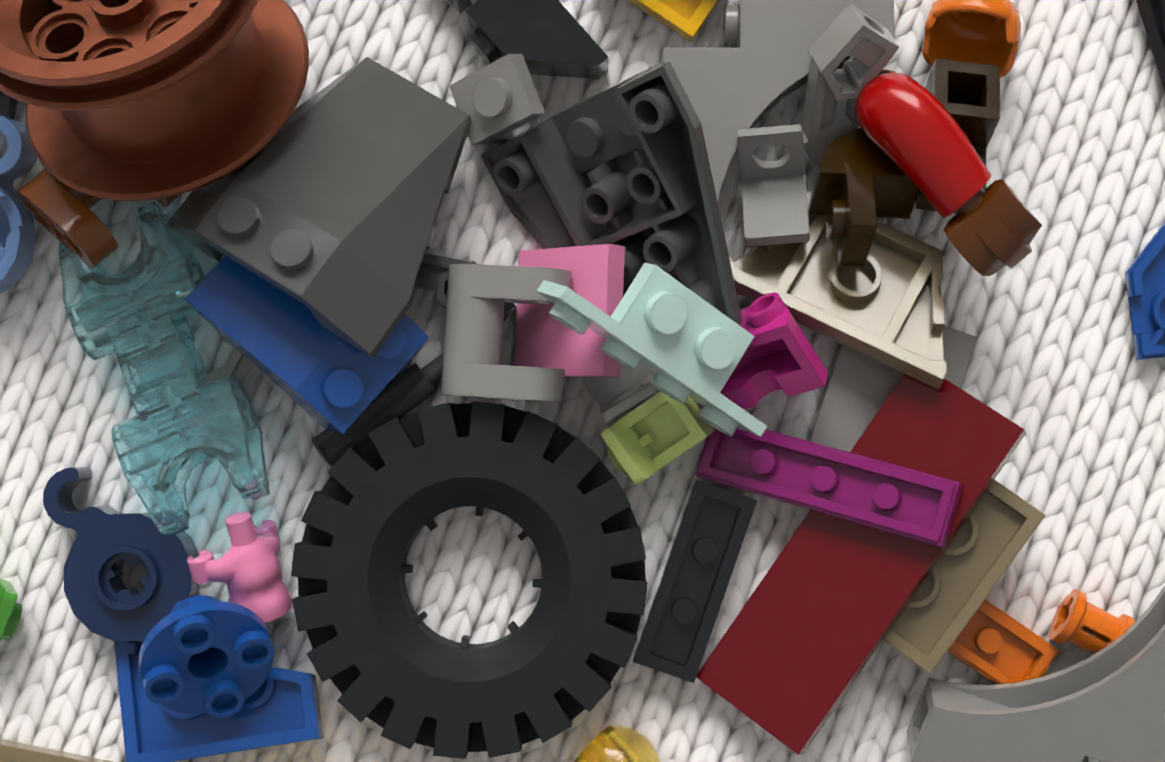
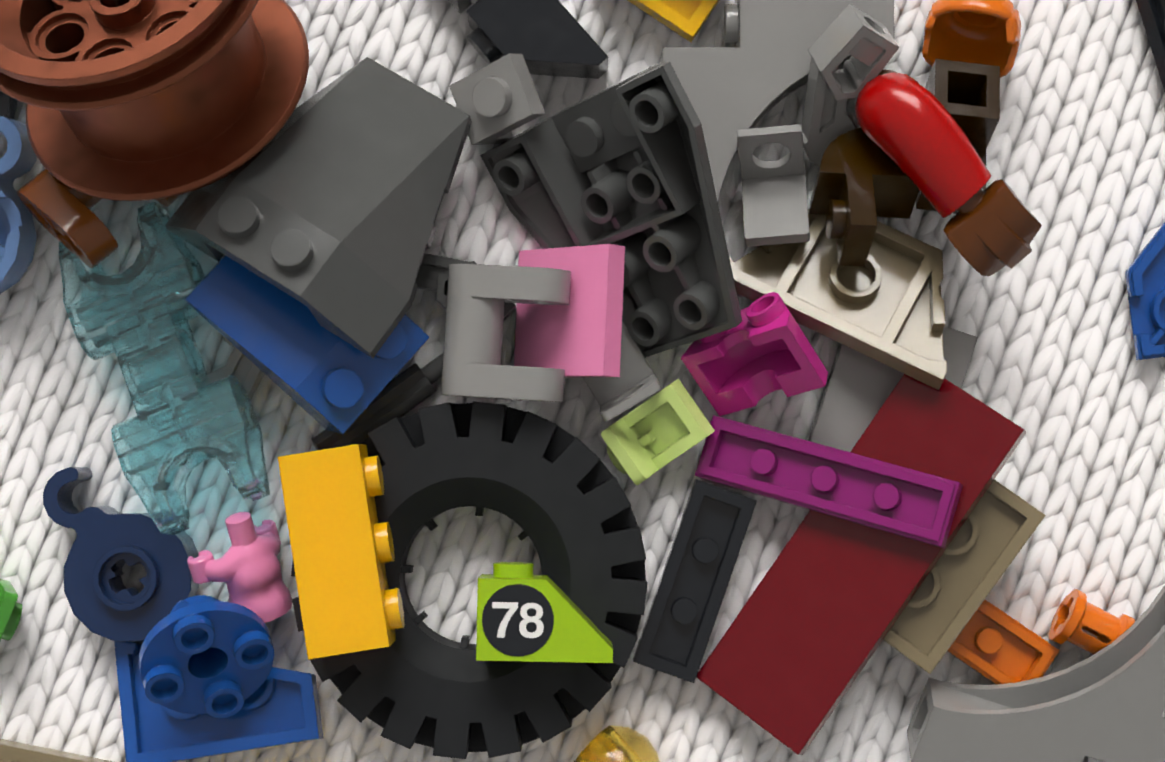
(340, 550): none -> yellow brick
(533, 620): none -> slope
(672, 335): light aqua bracket -> none

